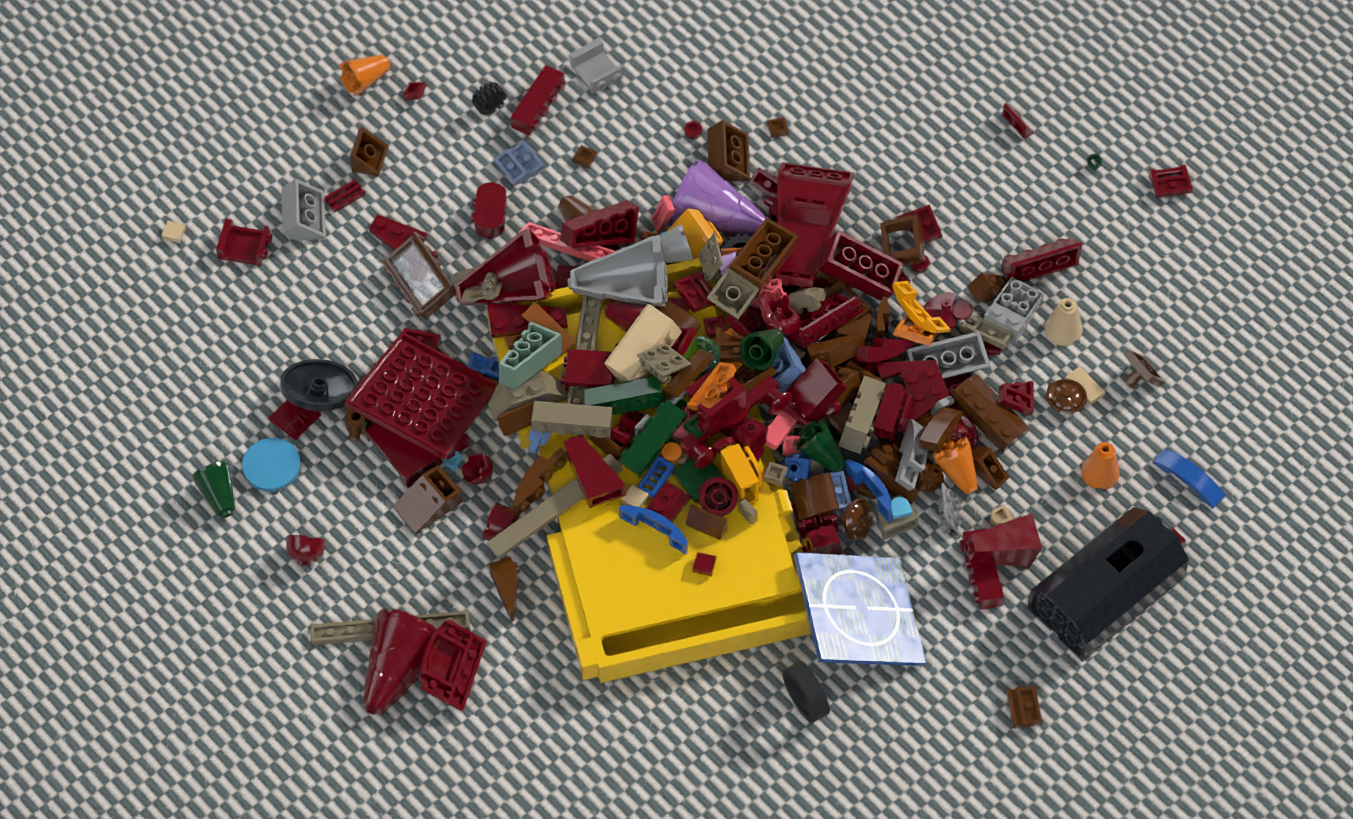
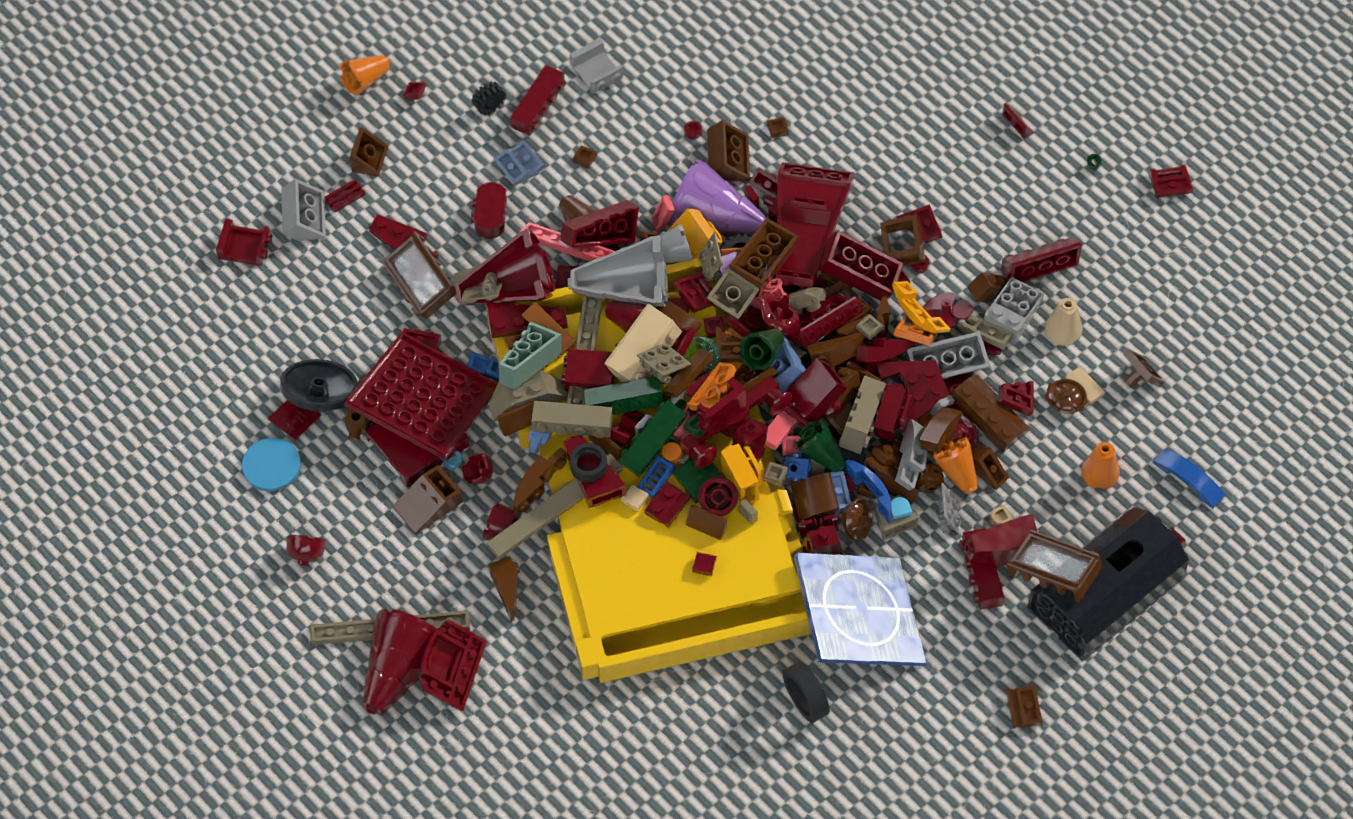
(173, 231): tan tile -> none
(216, 487): dark green cone -> none
(588, 476): none -> black tyre
(635, 514): blue slope -> none
(721, 444): dark red tile -> none
(751, 195): none -> dark red tile
(869, 327): none -> dark tan tile
(1056, 563): none -> window

